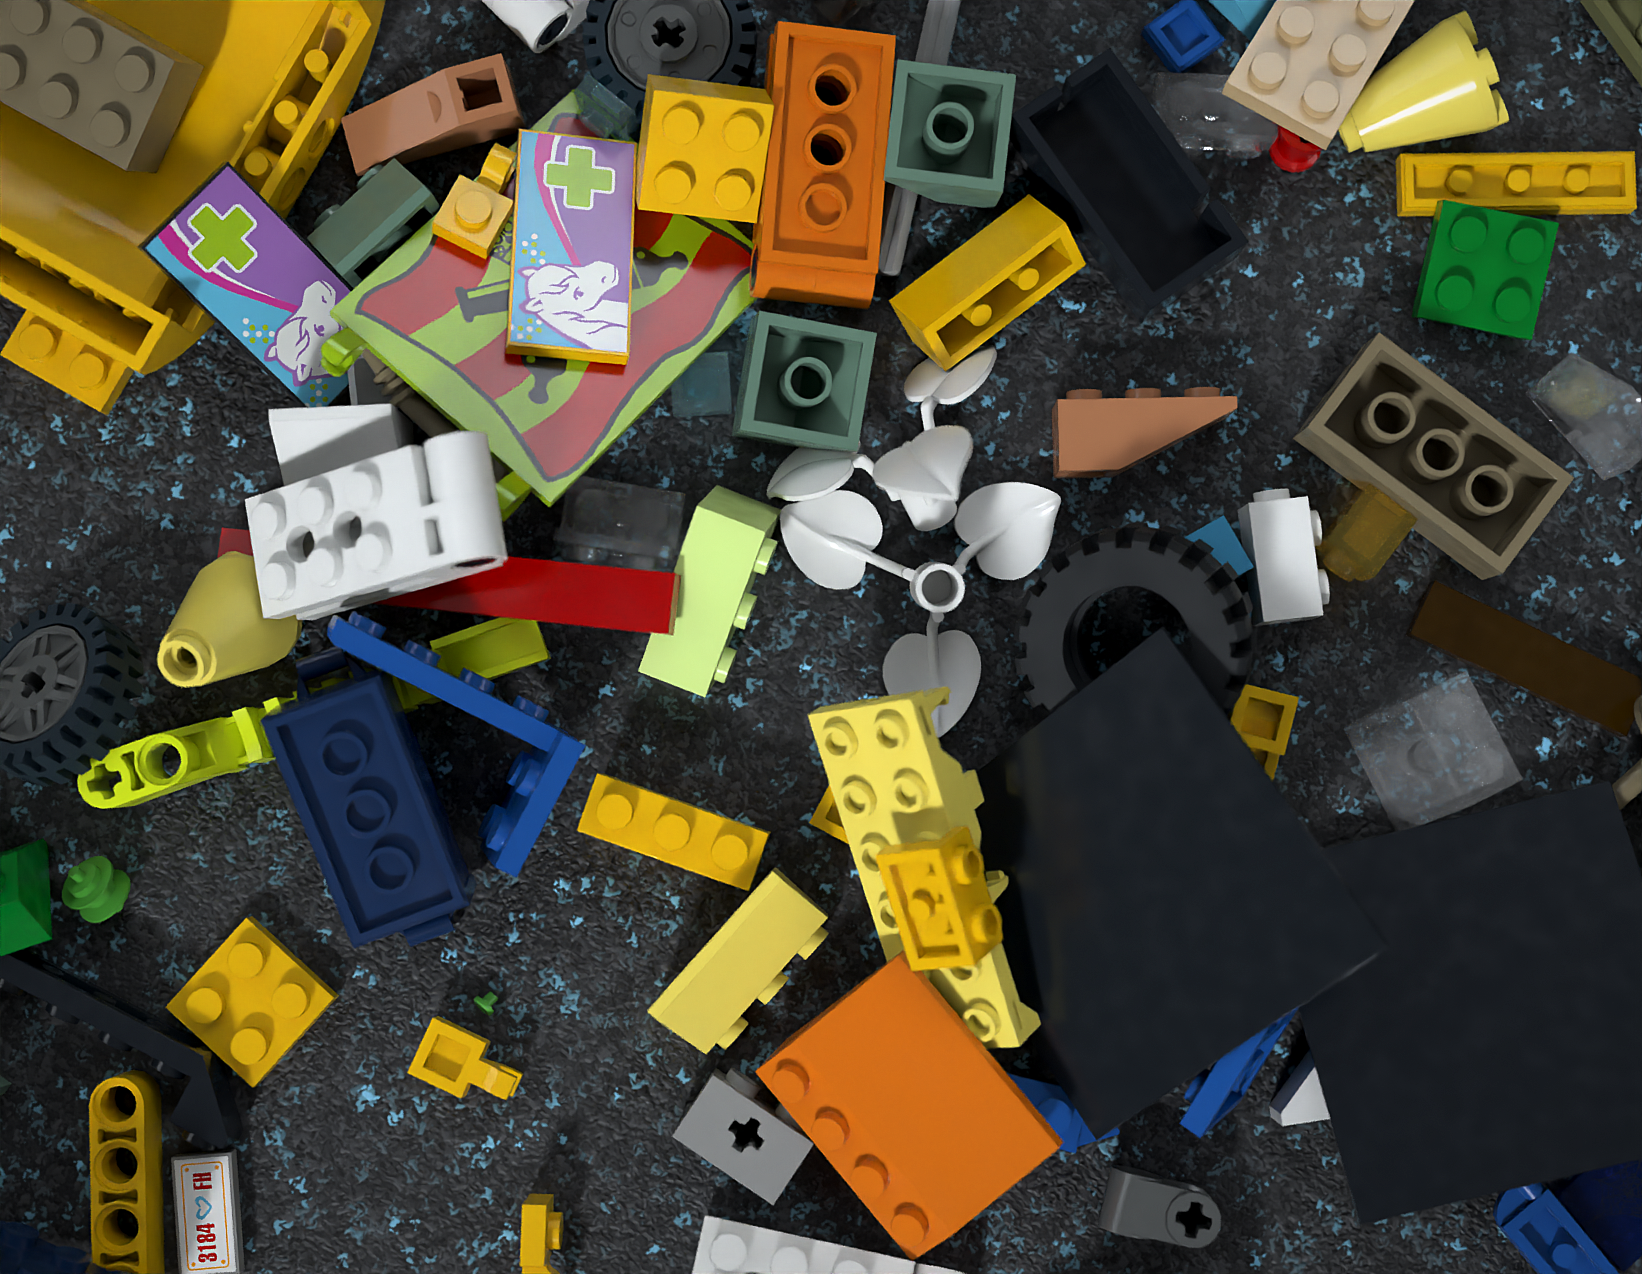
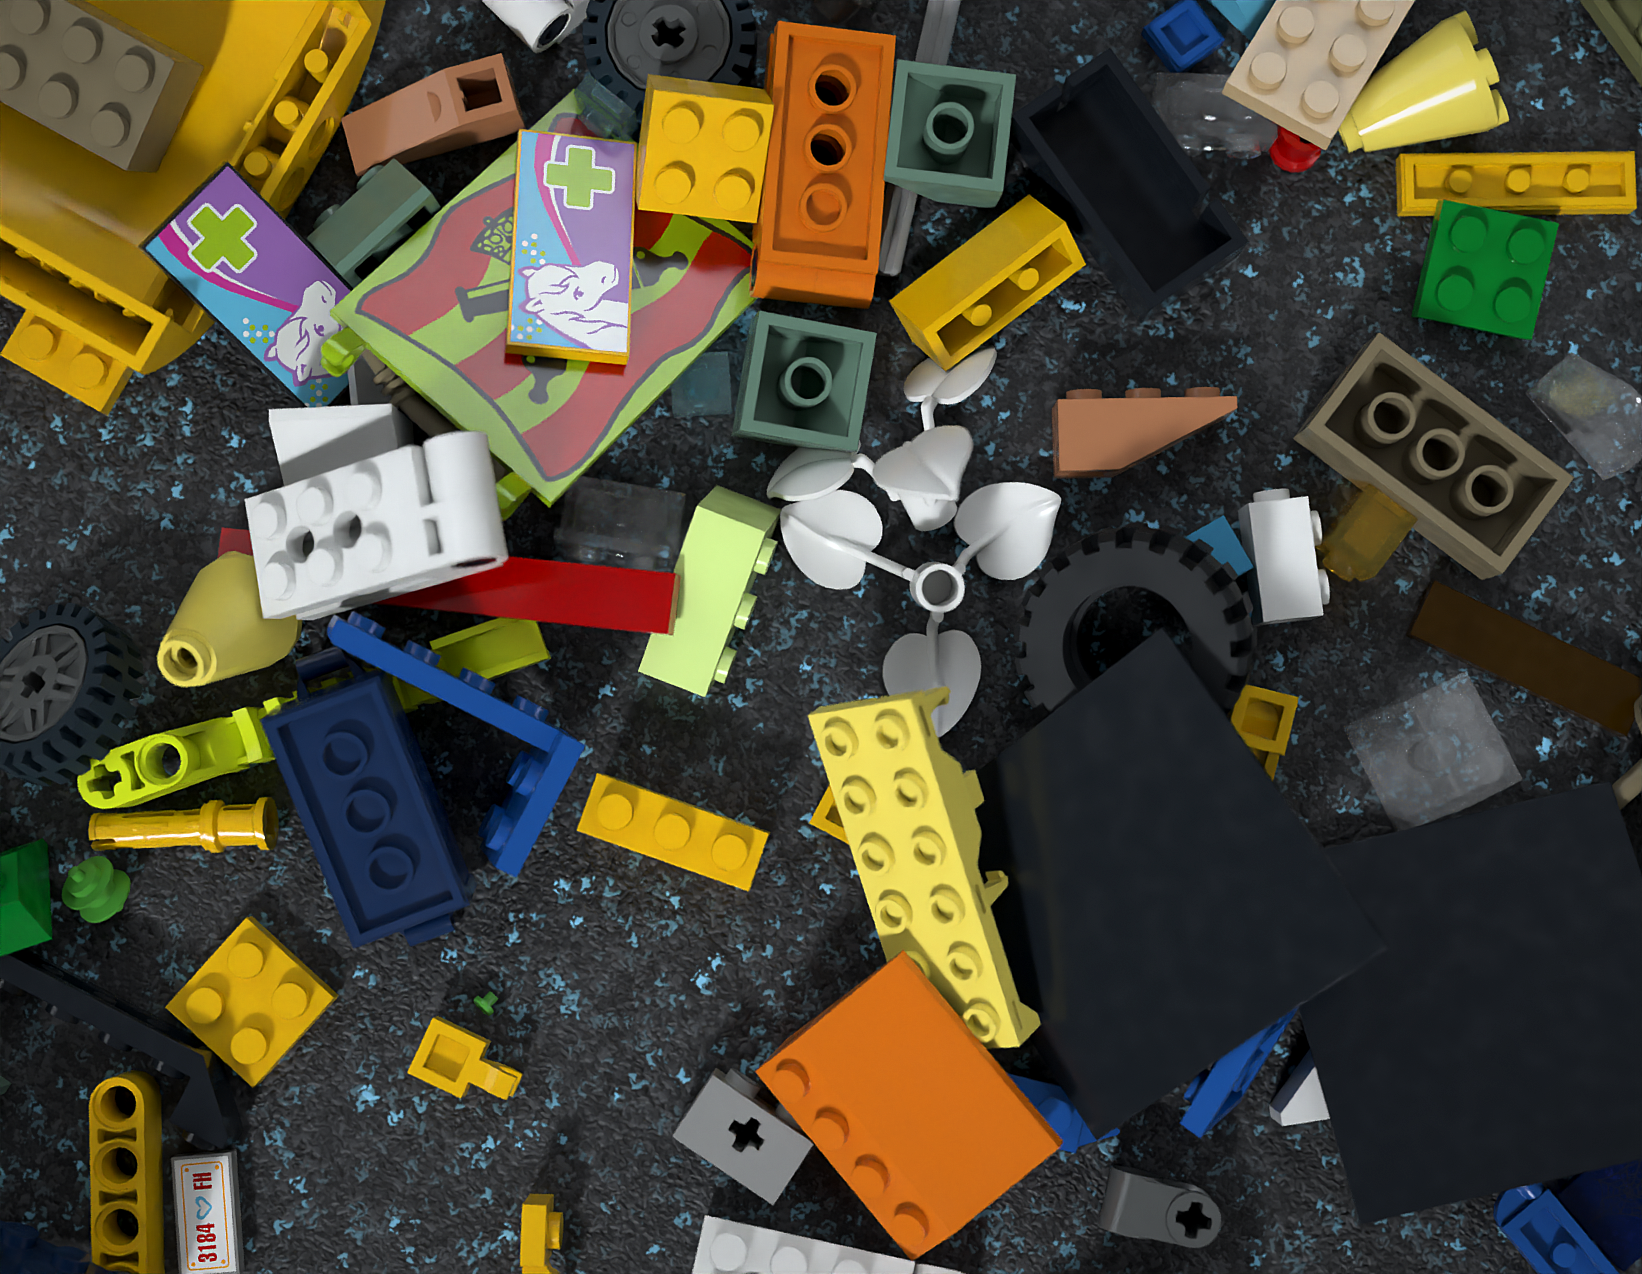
(211, 826): none -> yellow pin
(477, 210): yellow plate -> none
(741, 964): light yellow slope -> none
(941, 901): yellow bracket -> none

